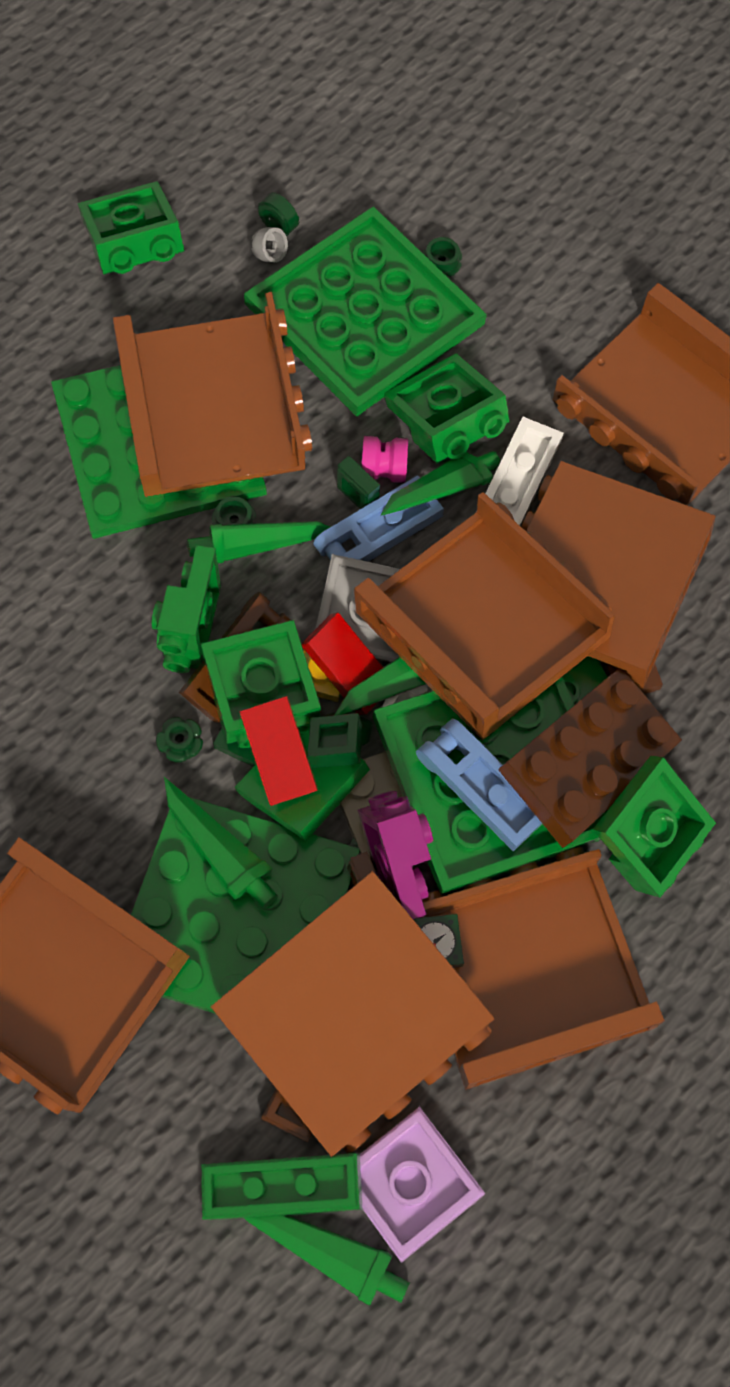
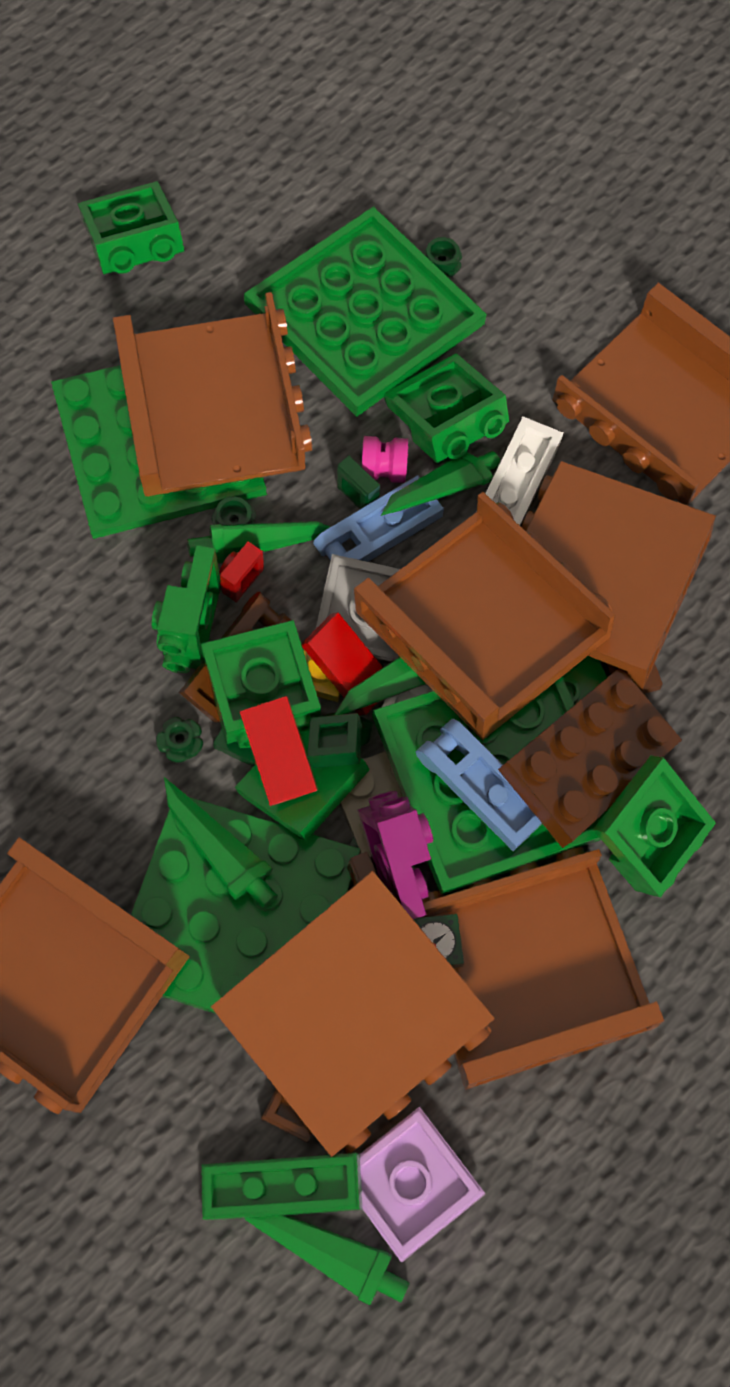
(241, 570): none -> red plate
(278, 213): dark green tile -> none
(279, 244): light grey hinge -> none

